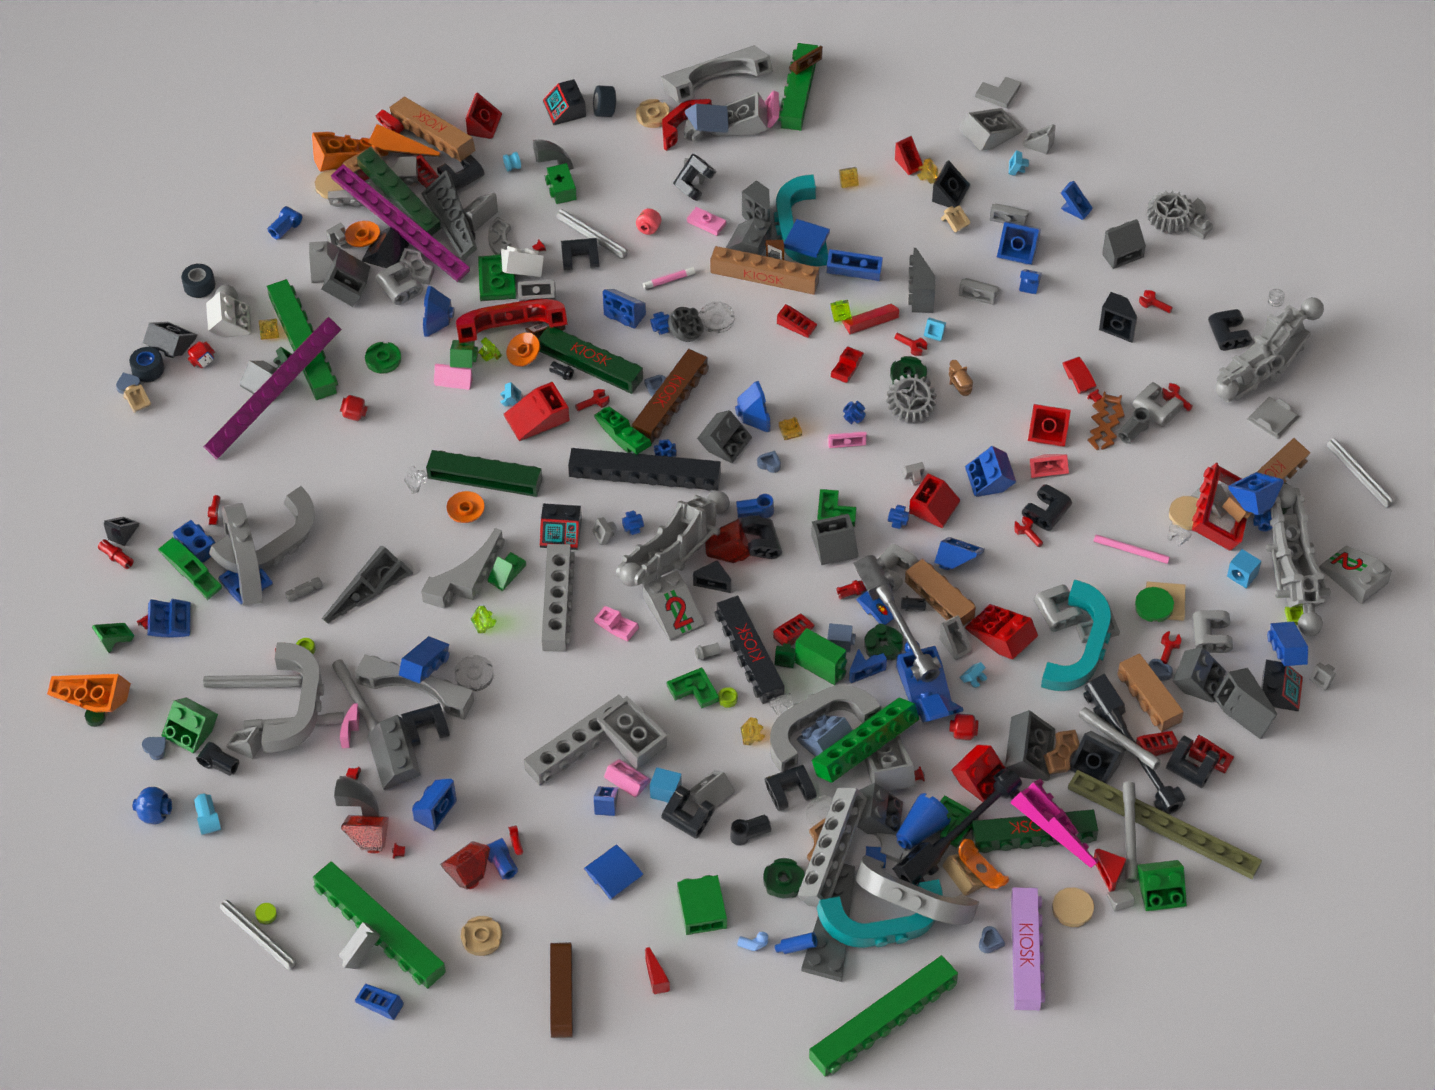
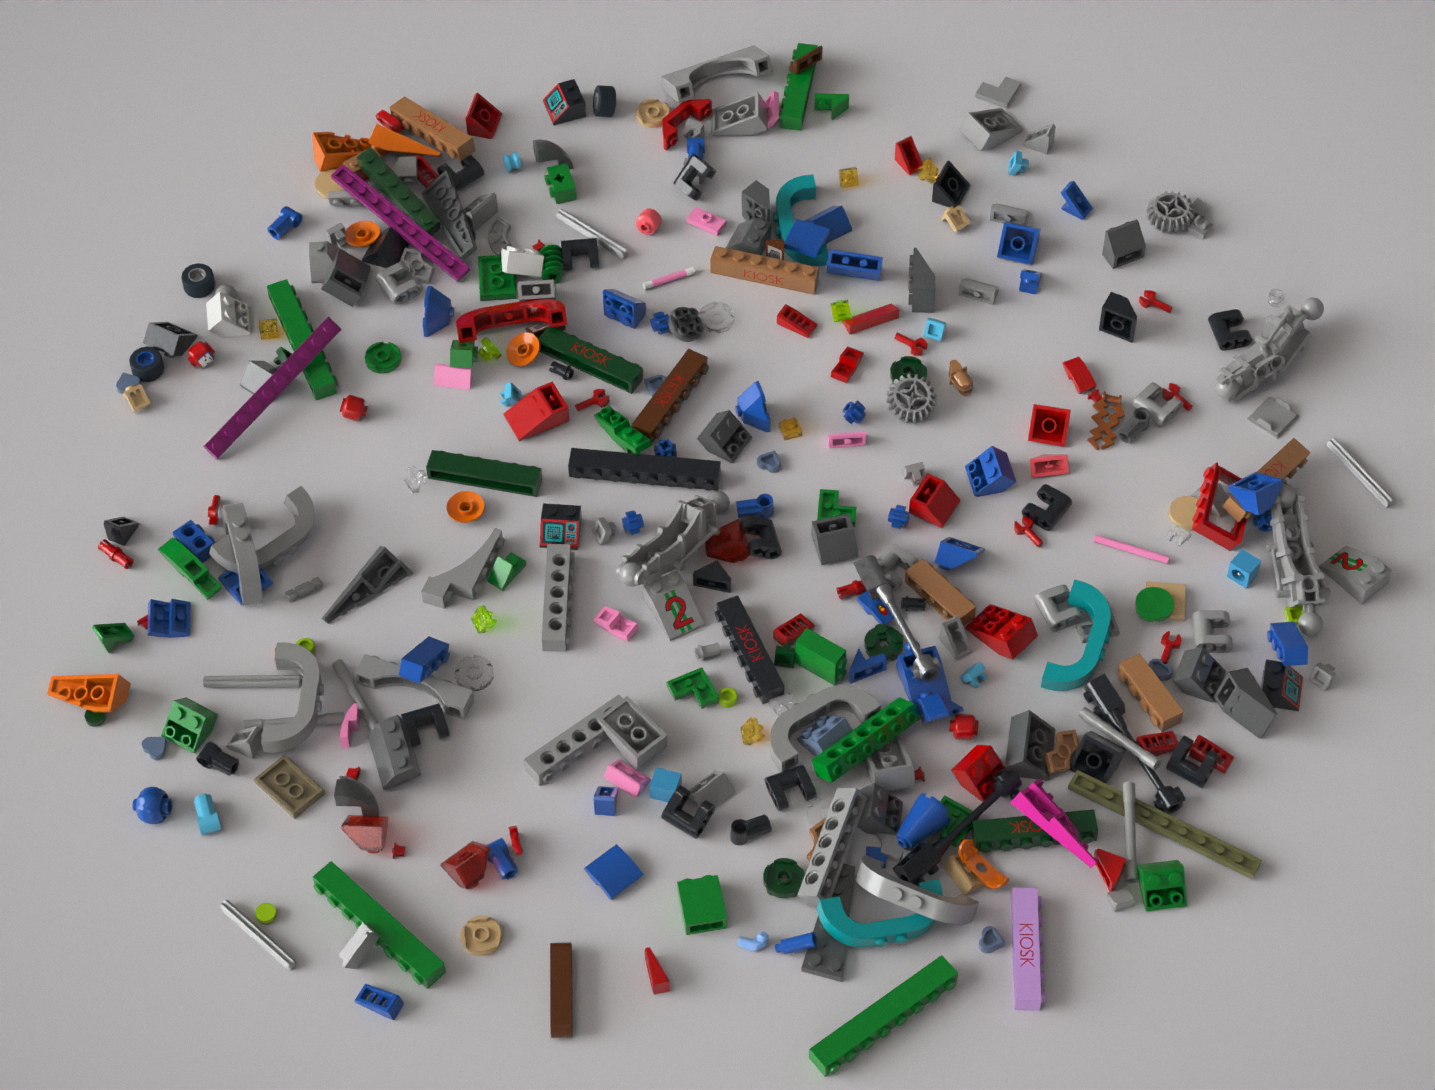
(289, 786): none -> dark tan tile
(435, 803): blue slope -> none
(552, 263): none -> green piece
(696, 146): none -> blue piece
(708, 117): sand blue slope -> none
(832, 102): none -> green slope
(833, 219): none -> blue slope
(841, 635): sand blue brick -> none
(1072, 907): tan tile -> none

